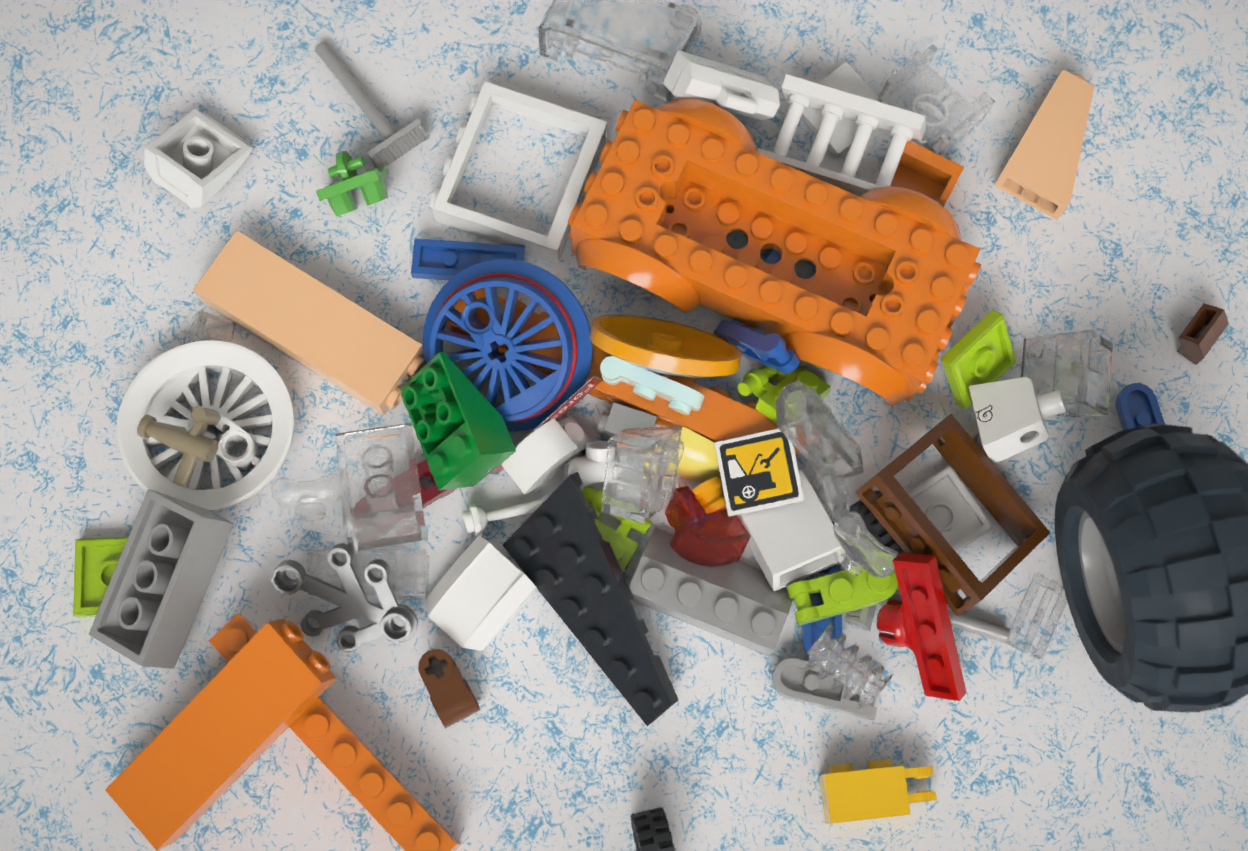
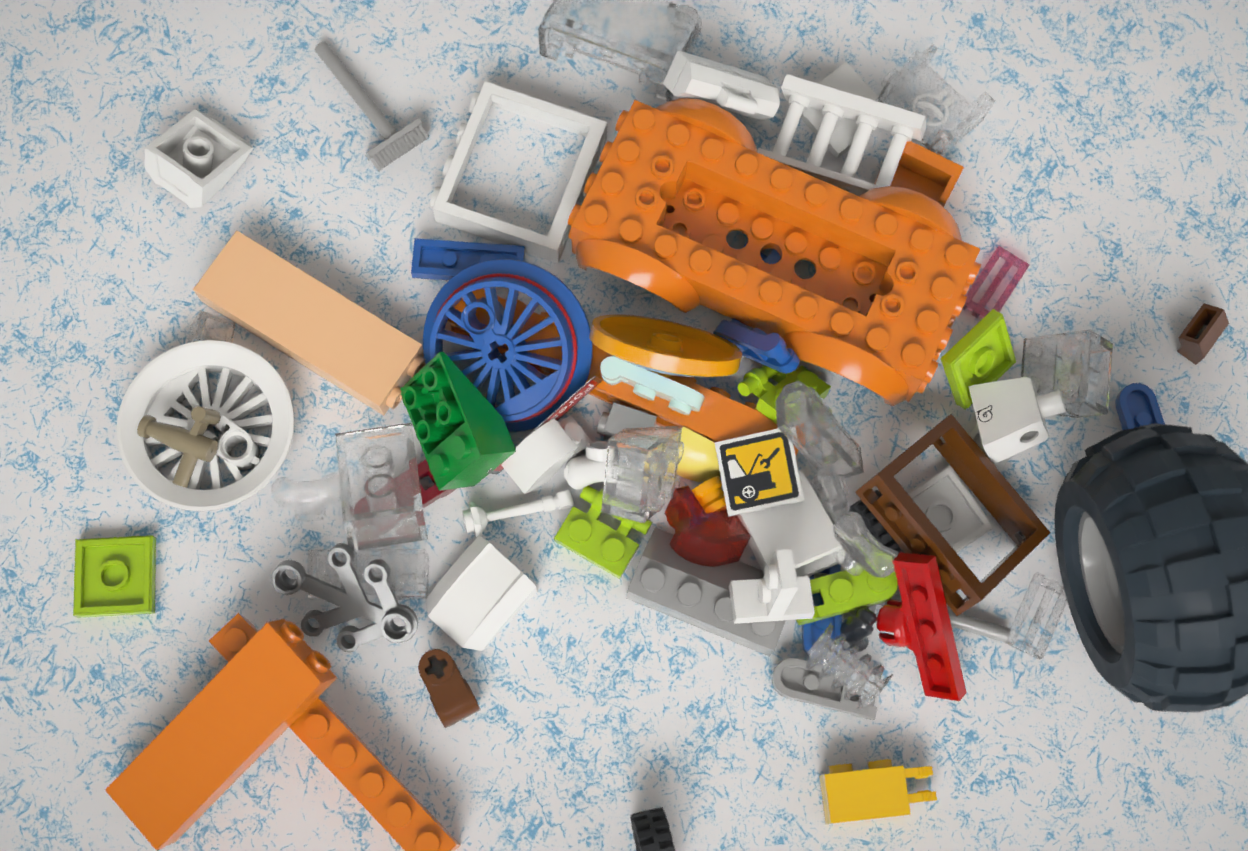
(160, 580): light grey slope -> none
(339, 193): bright green hips -> none
(587, 589): black wing -> none
(776, 596): none -> white bracket
(859, 627): none -> black arm
(978, 309): none -> clear pink tile
(1049, 152): light nougat slope -> none

